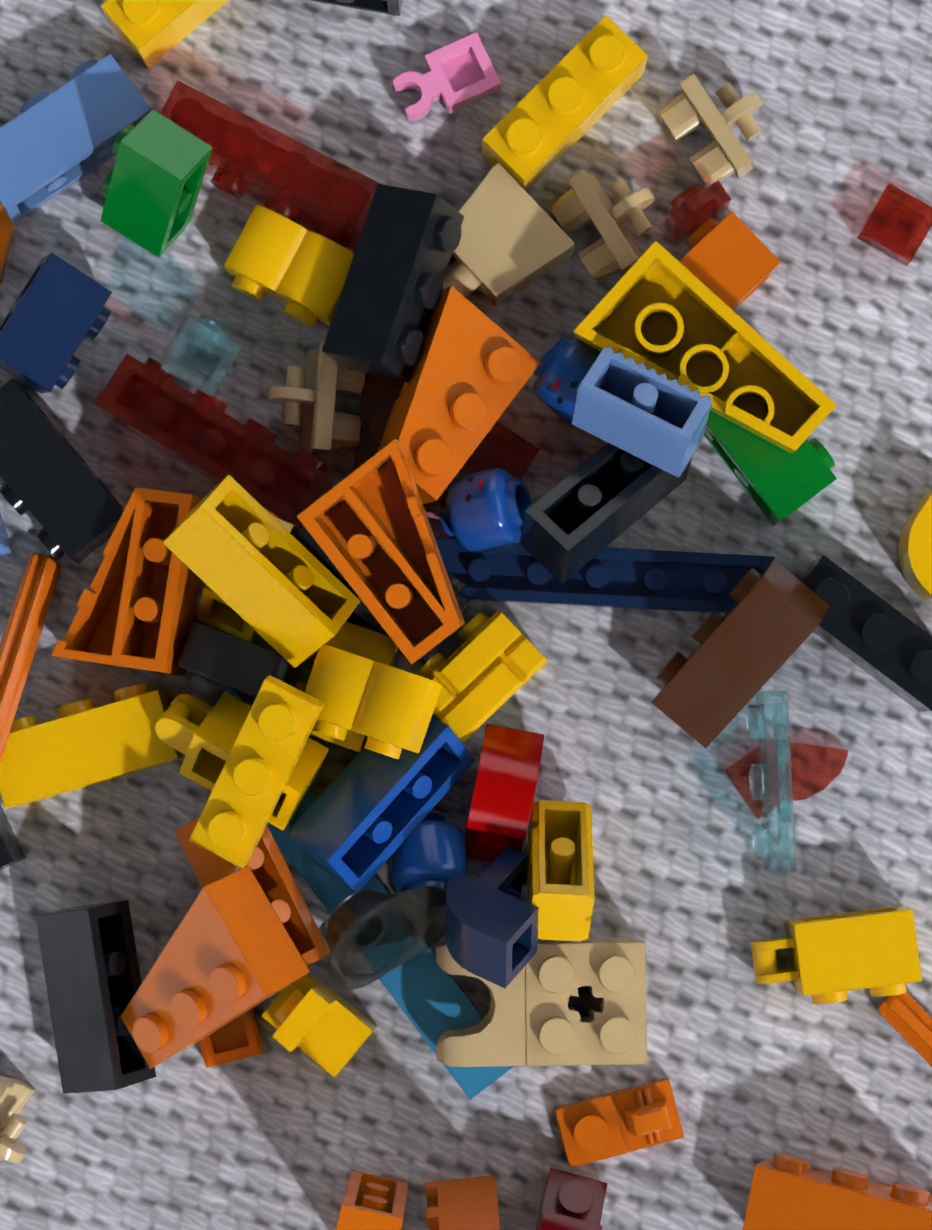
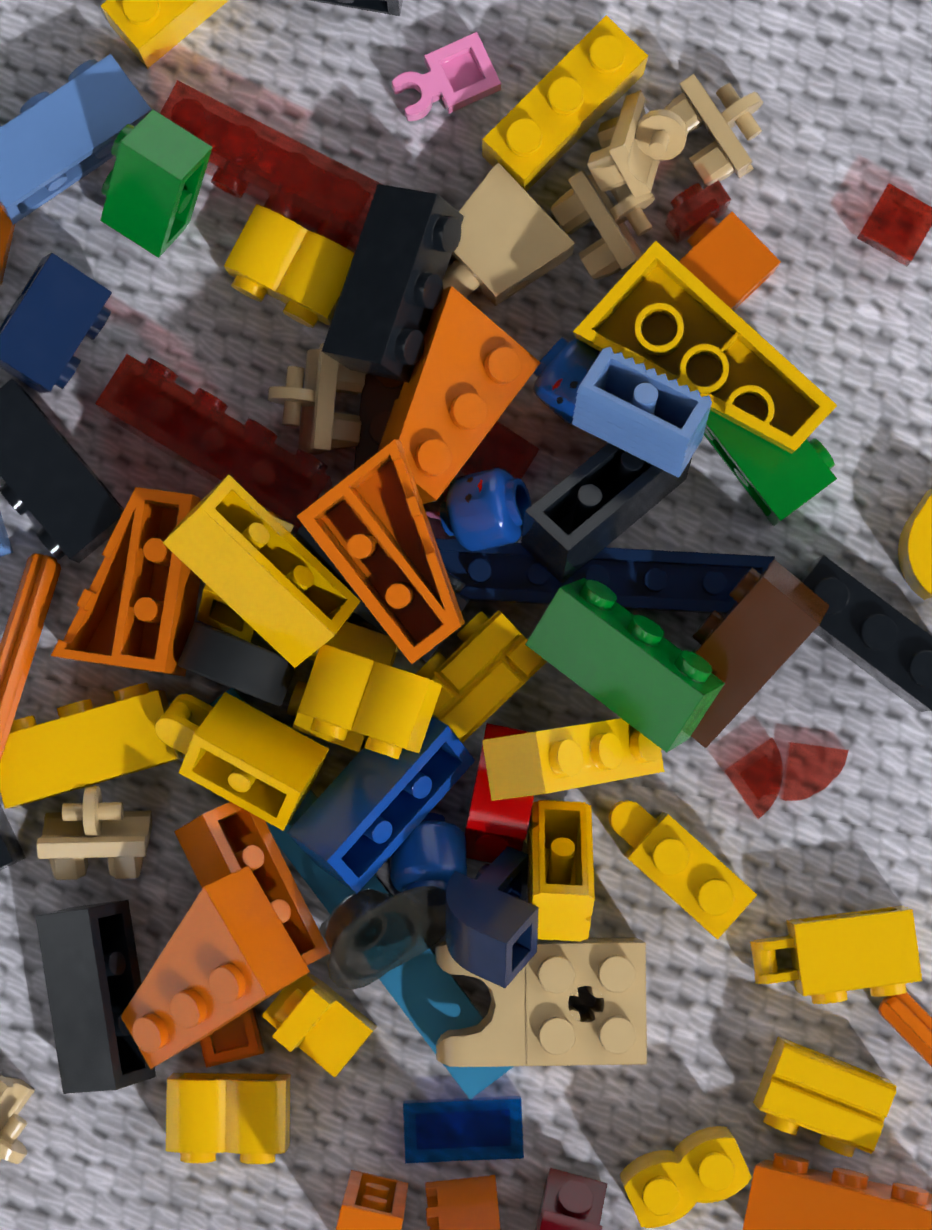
(95, 831): none -> tan hips
(200, 353): clear light blue brick -> none
(229, 1115): none -> yellow brick
(256, 771): yellow plate -> none
(463, 1129): none -> clear blue tile
(568, 758): none -> yellow brick
(619, 1122): orange hinge -> none
(625, 662): none -> green brick
(635, 146): none -> tan hips
(670, 1183): none -> yellow brick
(681, 867): none -> yellow brick
(772, 781): clear light blue plate -> none
(825, 1097): none -> yellow brick

